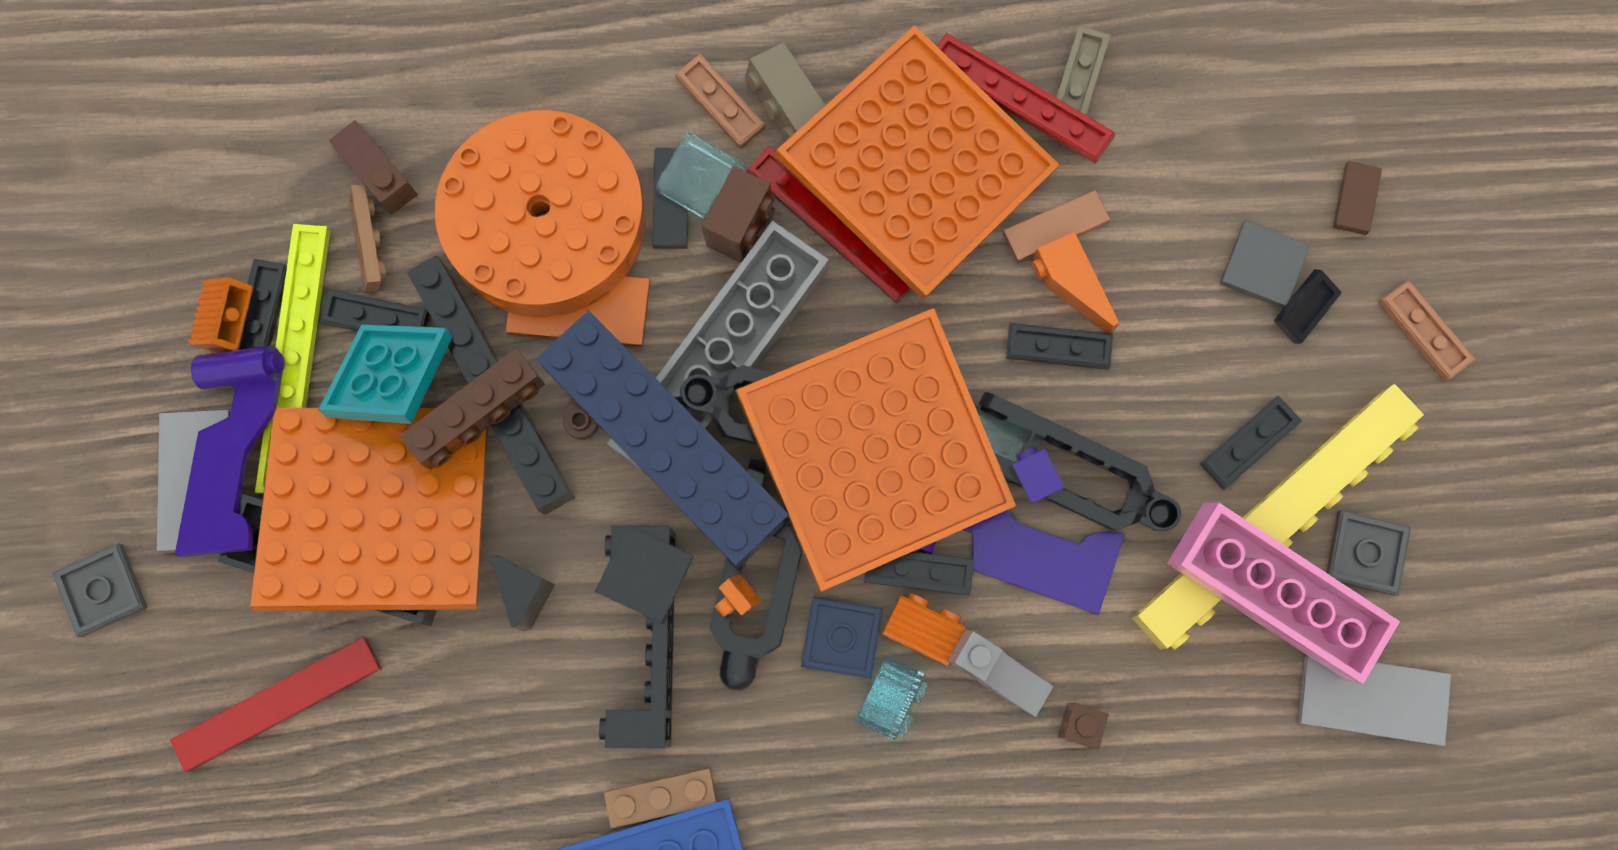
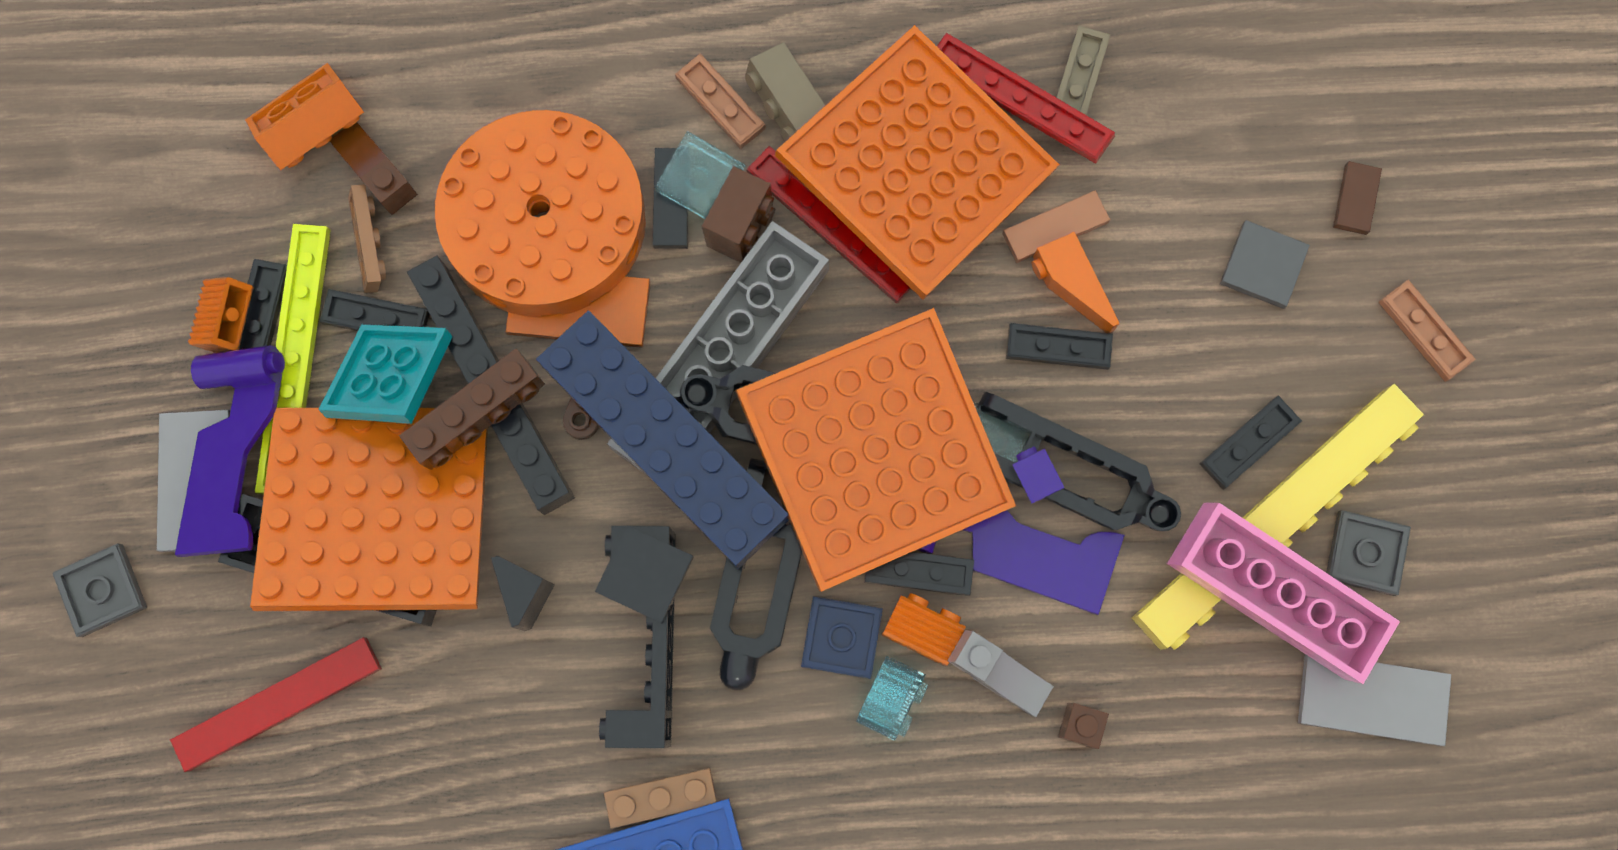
(304, 117): none -> orange slope
(738, 597): orange tile -> none
(1307, 306): black tile -> none

